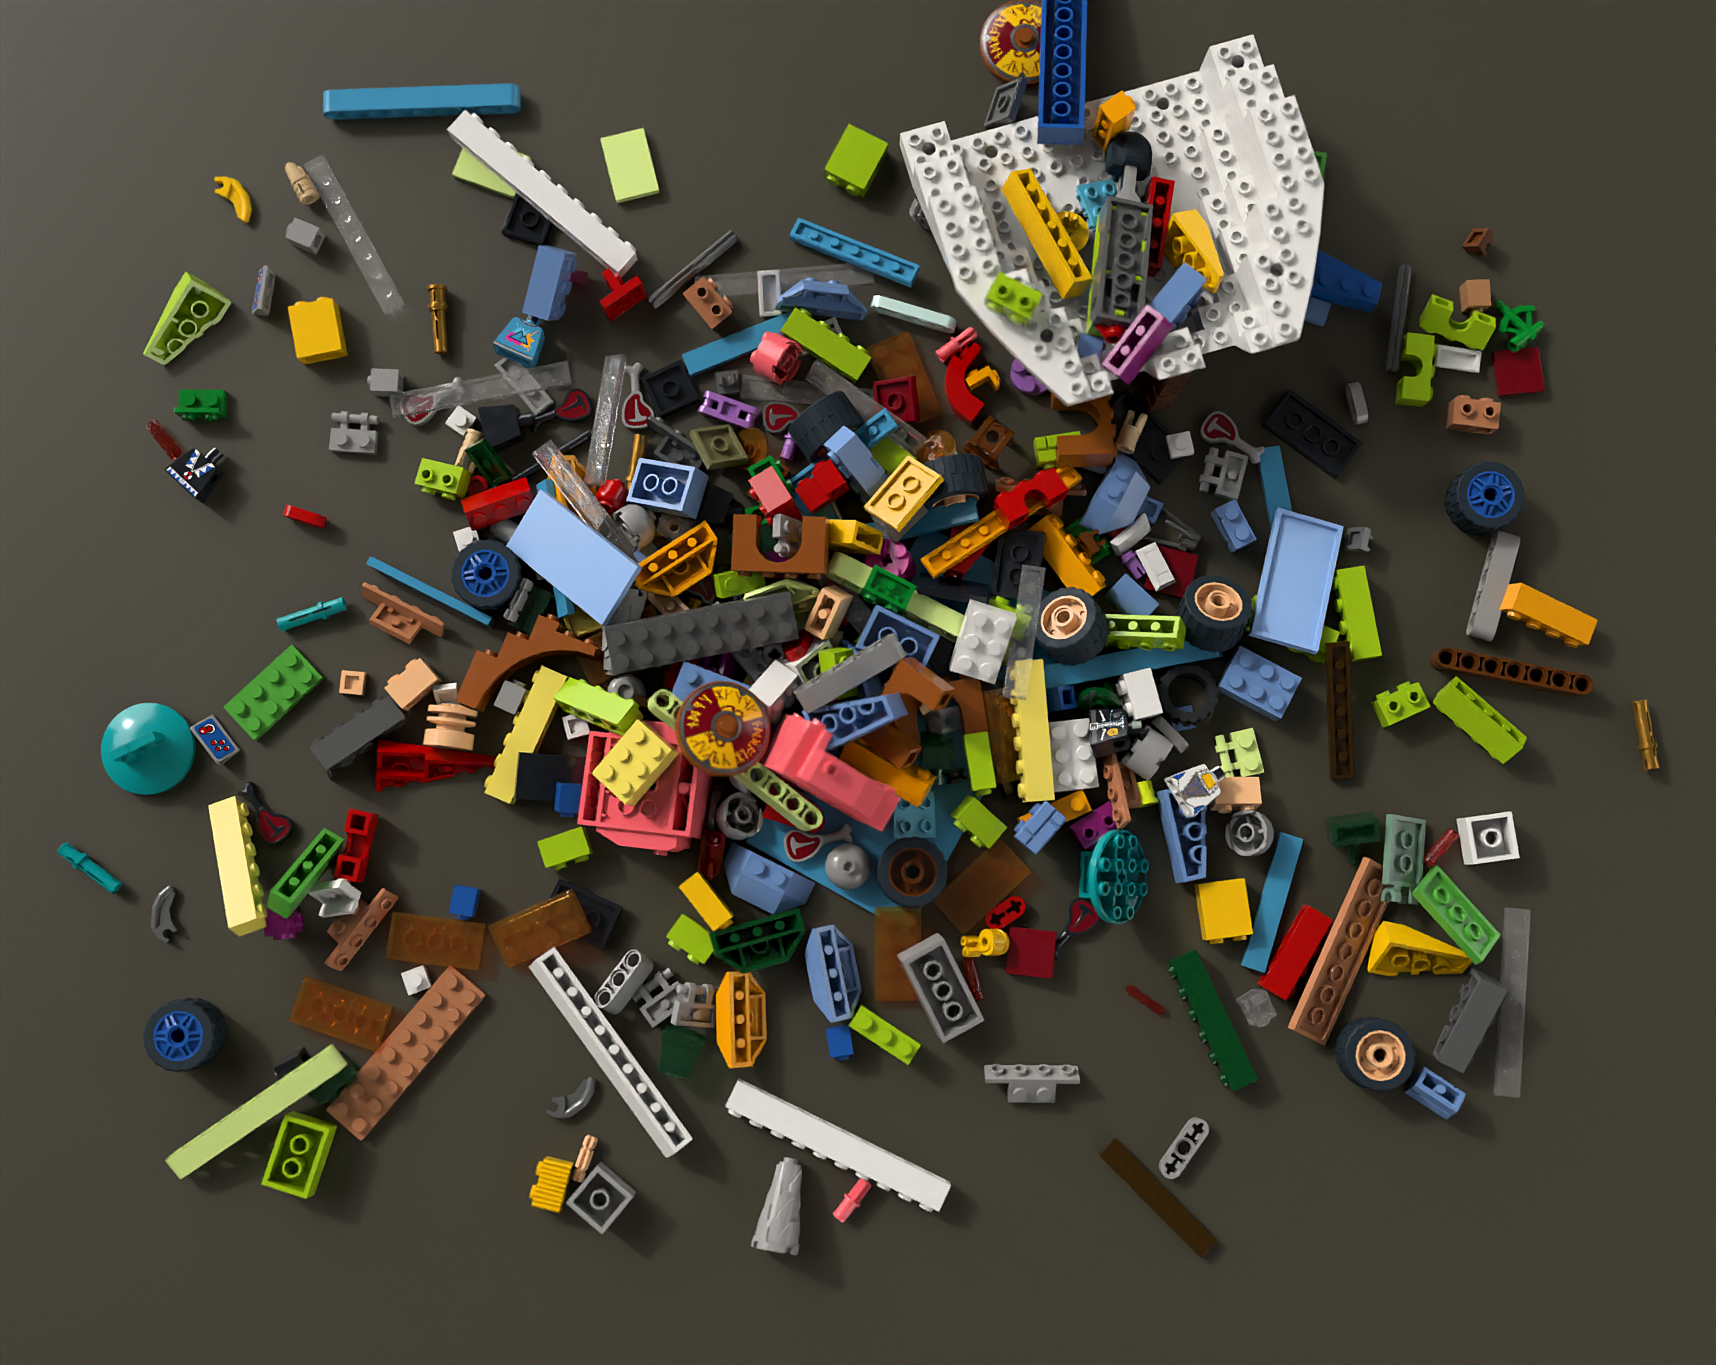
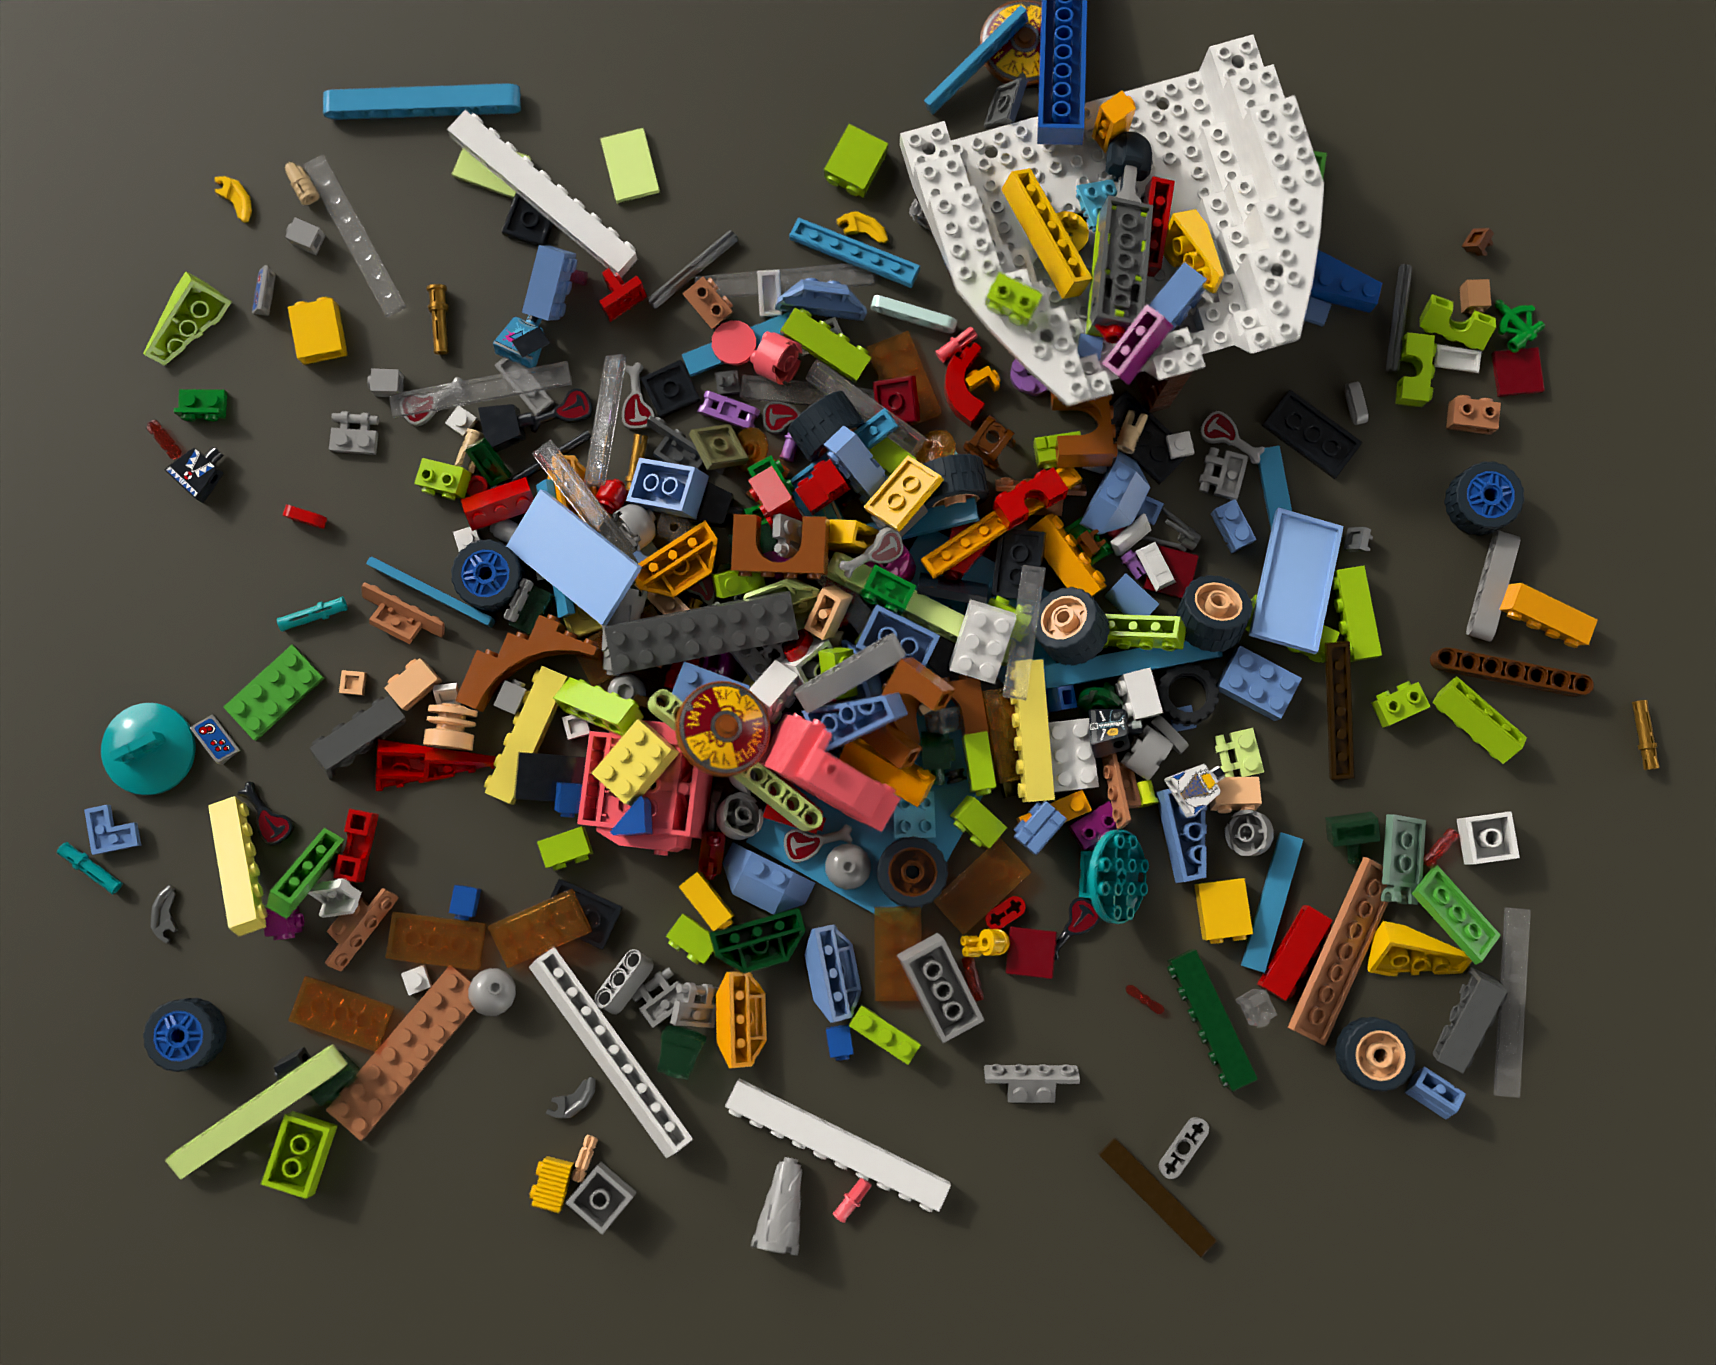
(105, 836): none -> medium blue plate
(492, 992): none -> light grey cylinder
(530, 342): none -> black piece
(636, 820): none -> blue slope
(733, 342): none -> coral tile
(863, 224): none -> yellow piece
(885, 548): none -> light grey piece
(976, 59): none -> dark azure tile

